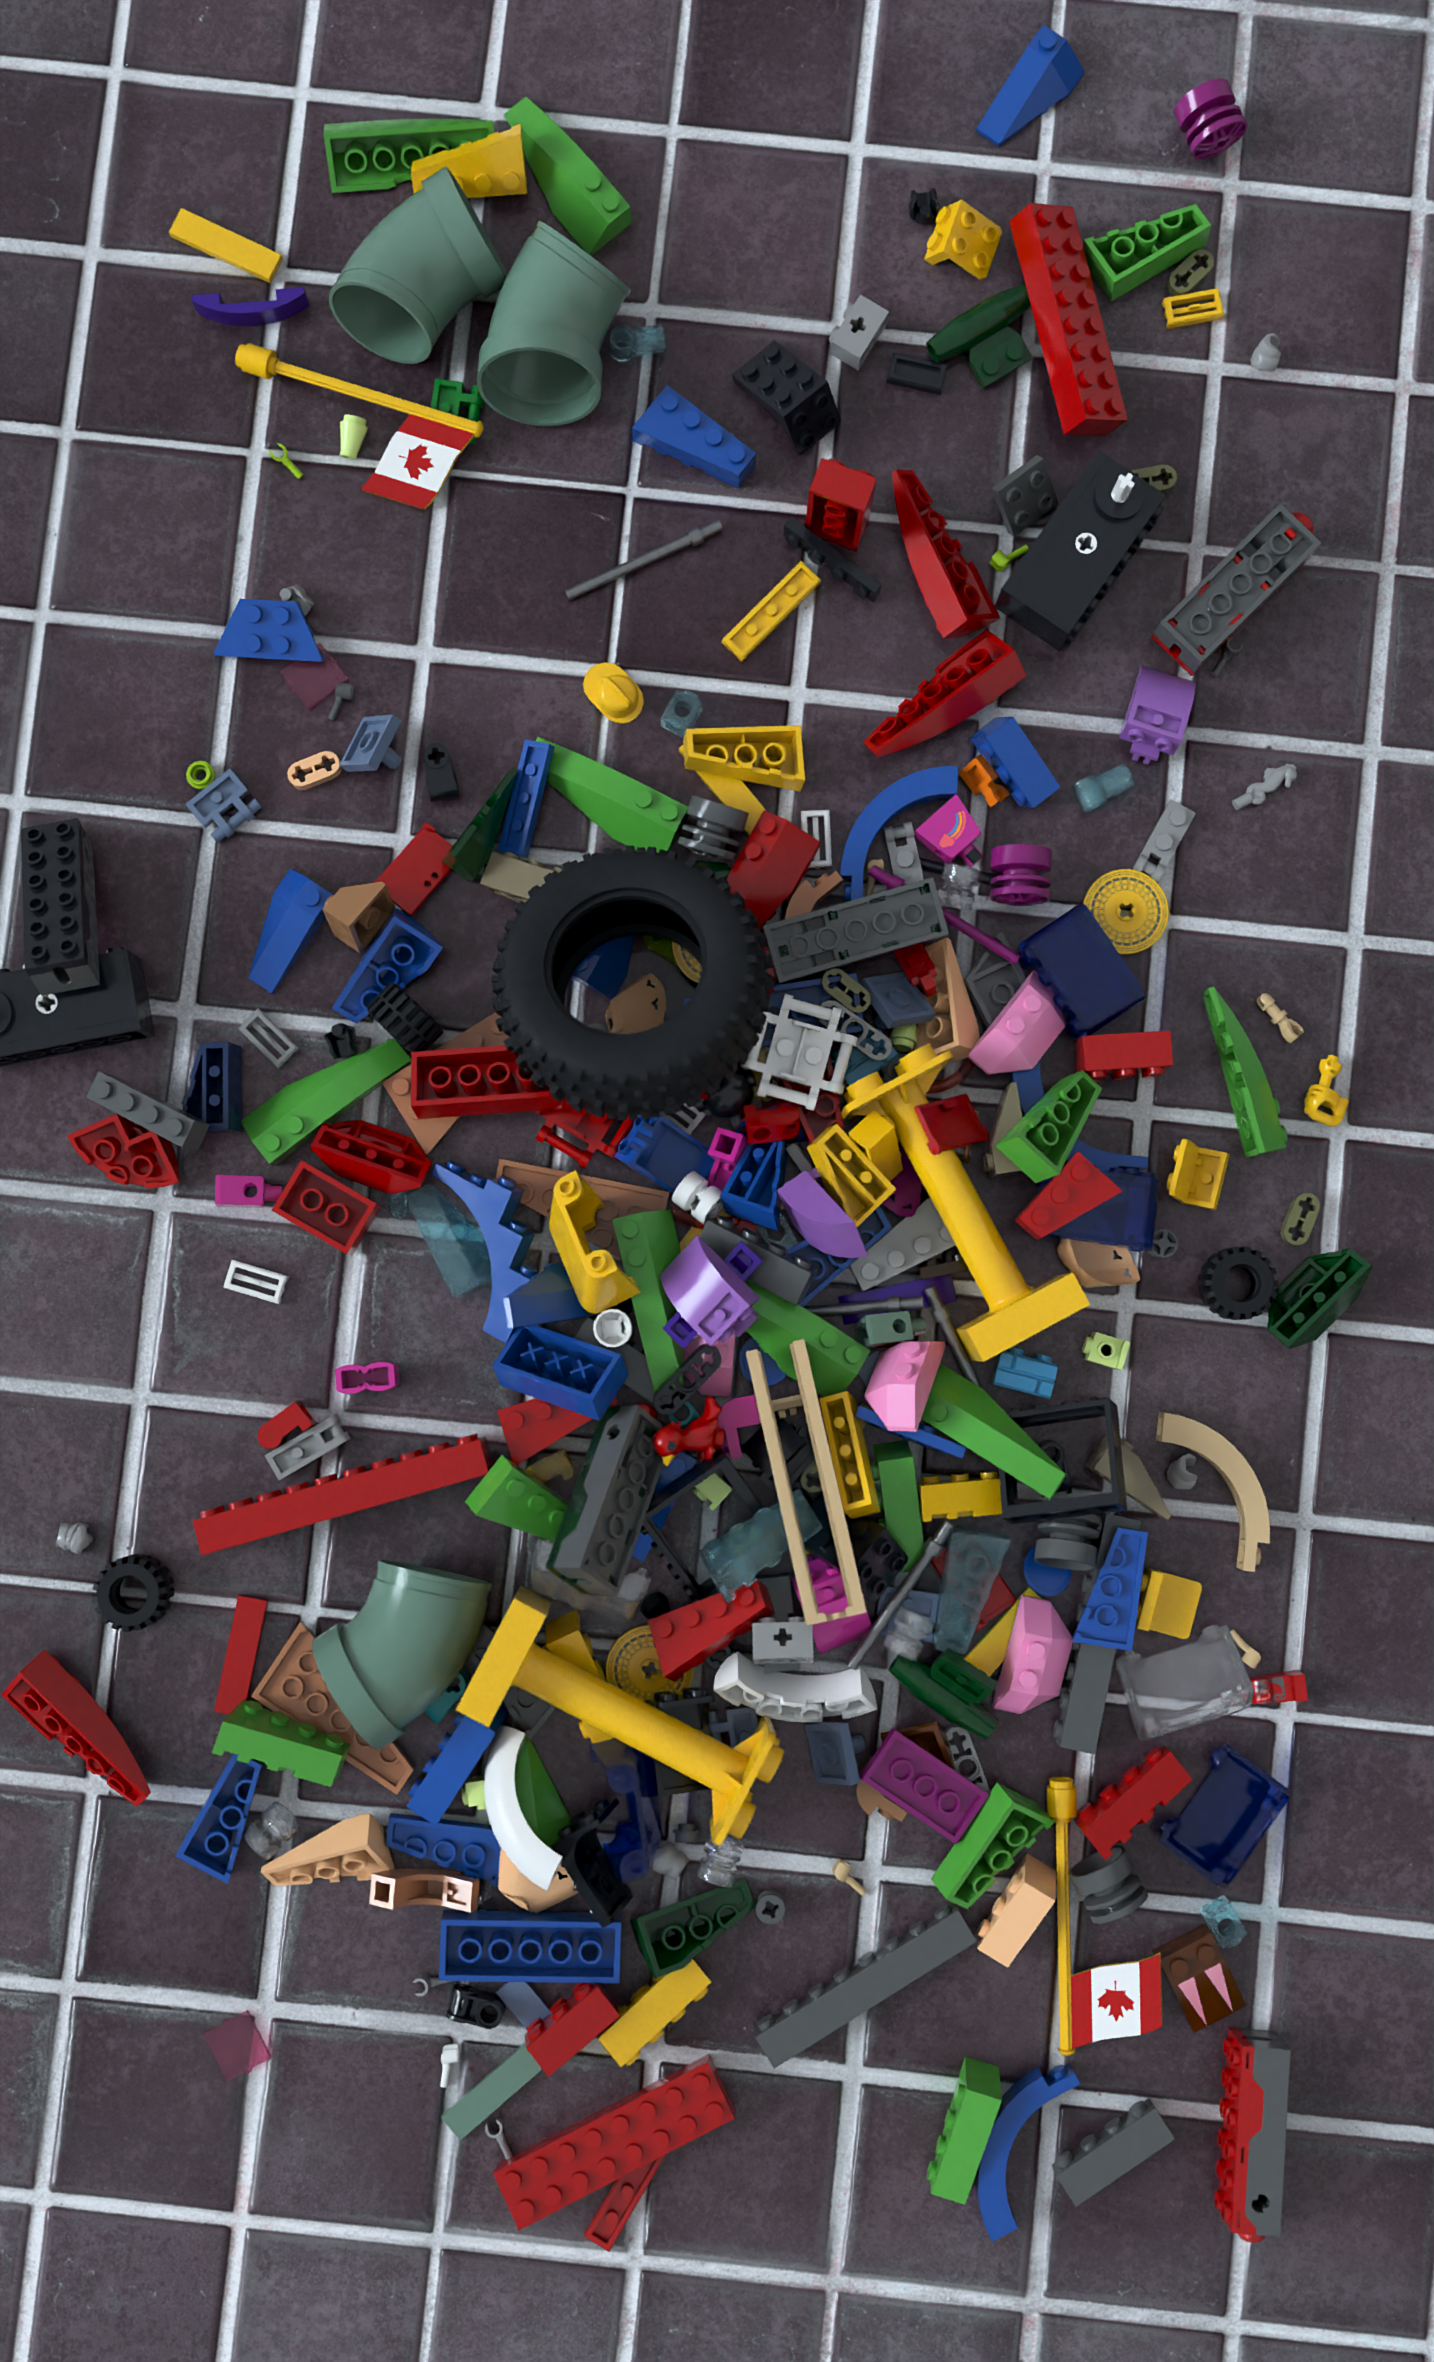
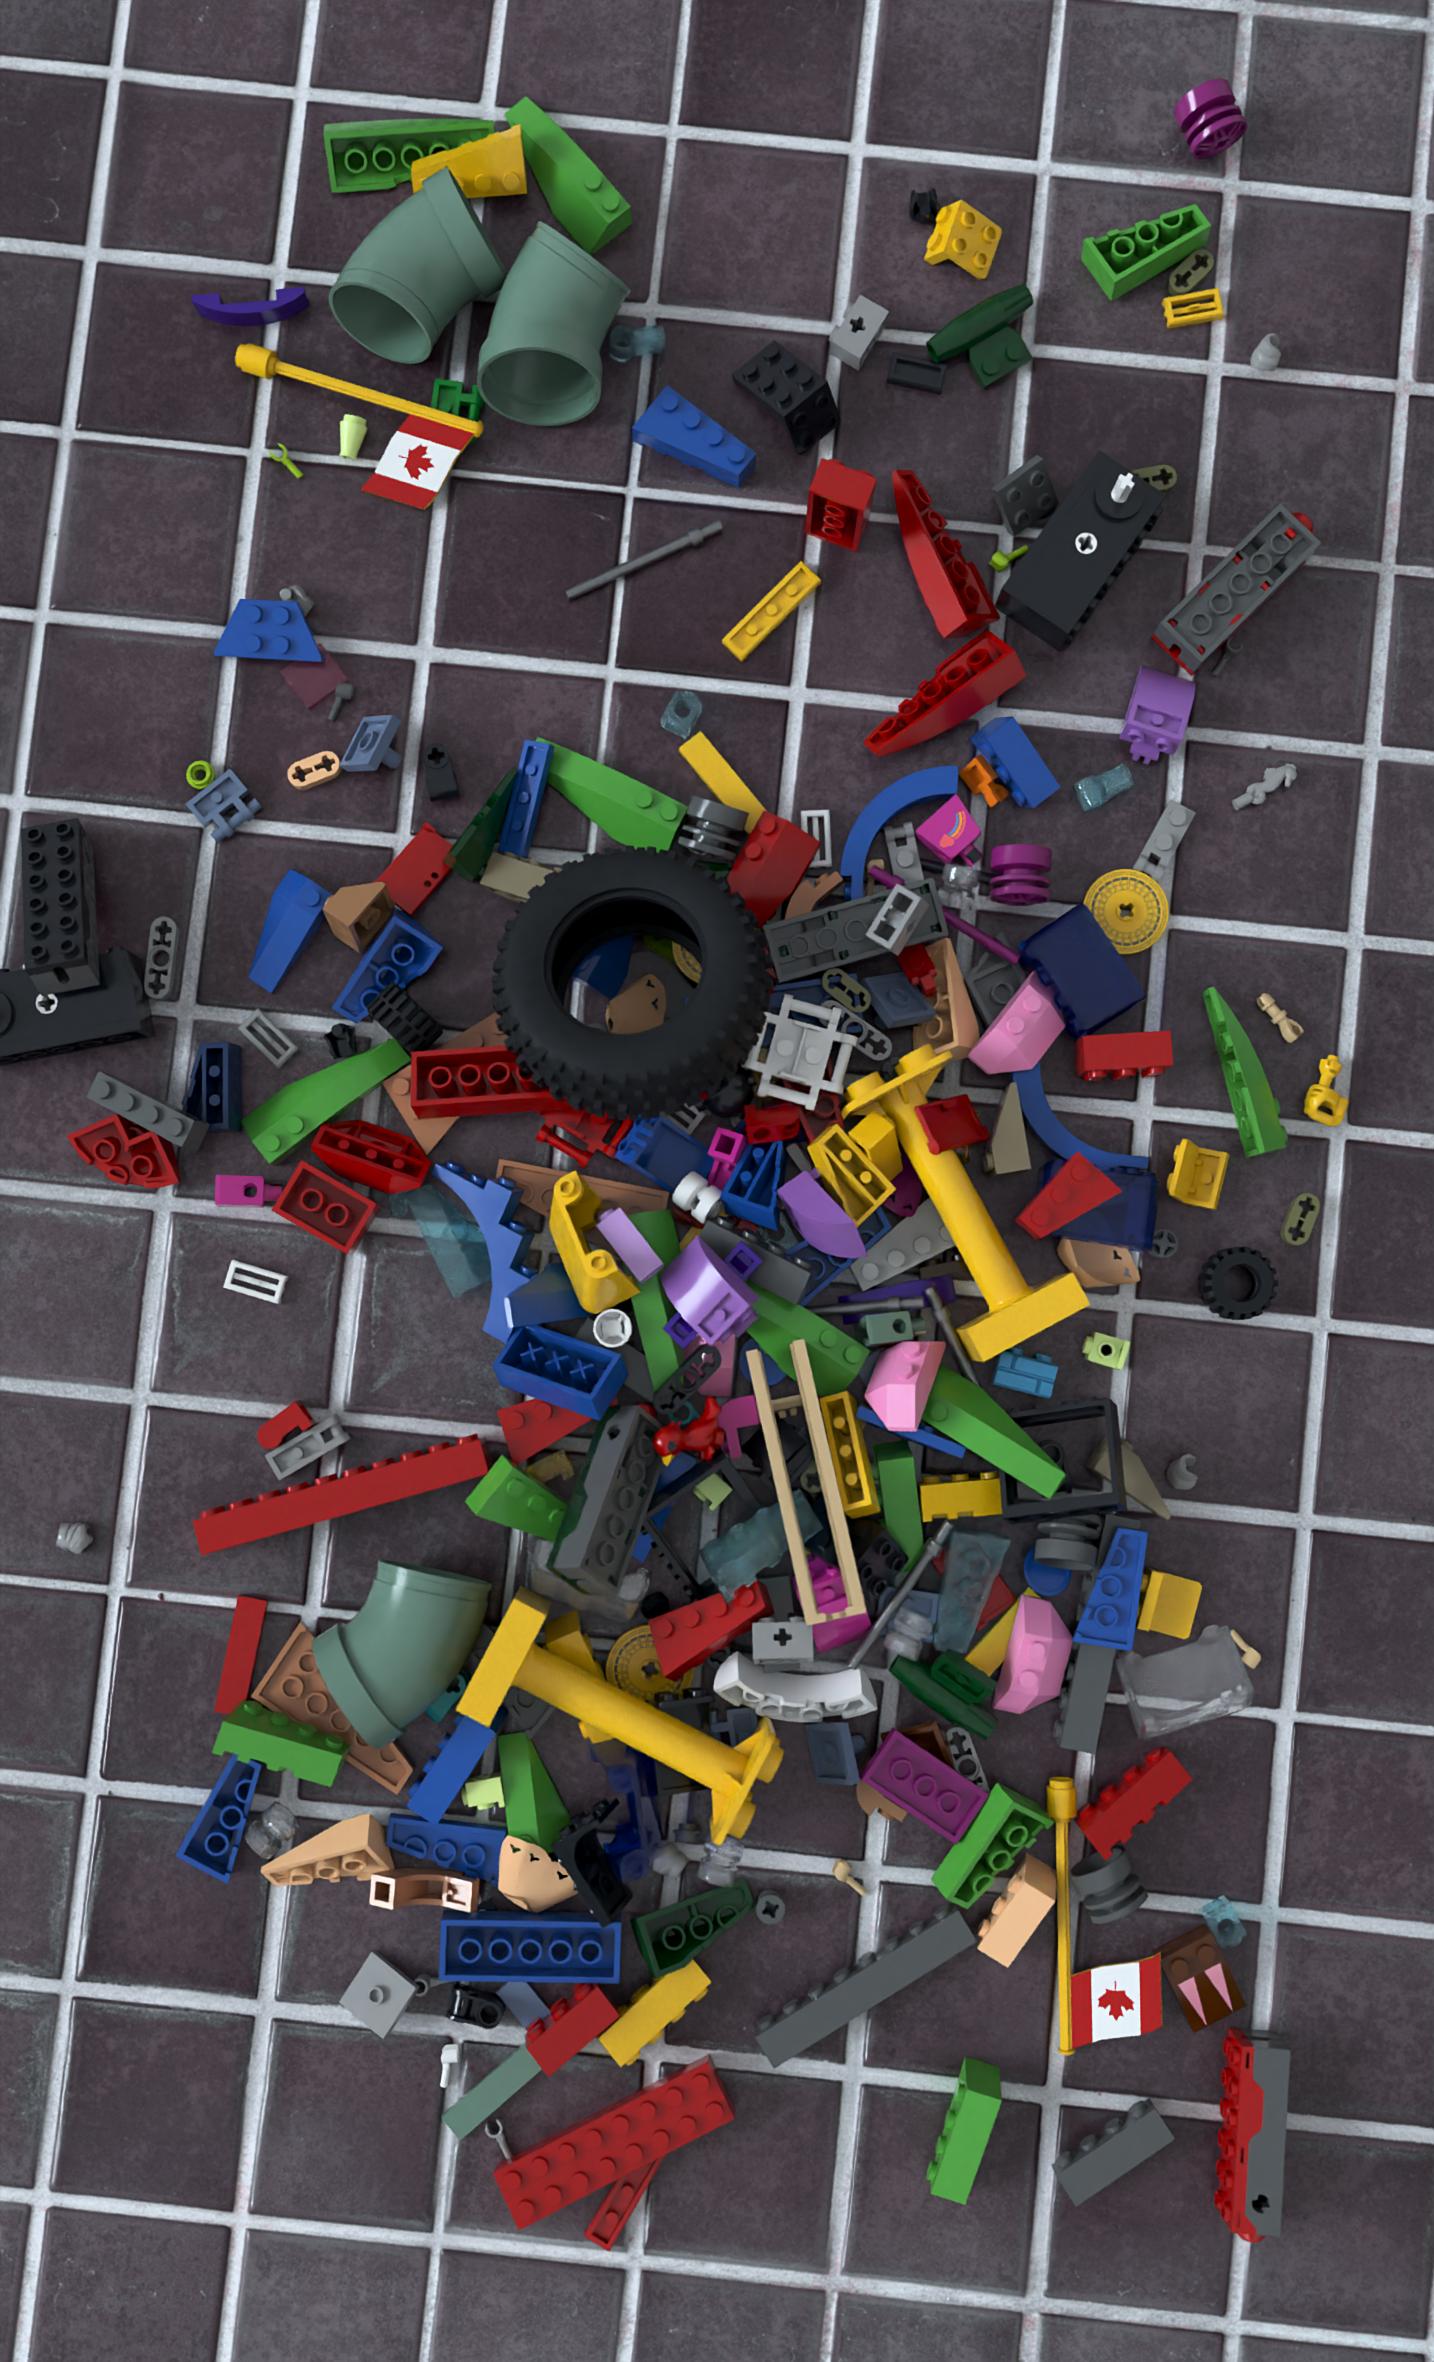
(66, 1711): red wedge -> none
(109, 1595): black tyre -> none
(170, 938): none -> light grey beam
(225, 245): yellow tile -> none
(237, 2045): clear pink piece -> none
(359, 1377): dark pink brick -> none
(379, 1994): none -> light grey plate
(508, 1824): white brick -> none
(613, 692): yellow piece -> none
(629, 1244): none -> lavender brick
(749, 754): yellow wedge -> none
(822, 553): black plate -> none
(860, 1064): dark azure brick -> none
(897, 919): none -> light grey brick
(904, 1038): yellowish green cone -> none
(954, 1079): clear red piece -> none
(1016, 2107): blue arch -> none
(1038, 81): blue wedge -> none
(1051, 1127): bright green wedge -> none
(1068, 320): red brick -> none
(1225, 1817): clear blue windscreen -> none
(1235, 1471): tan arch -> none
(1279, 1687): red leg -> none
(1316, 1296): dark green wedge -> none

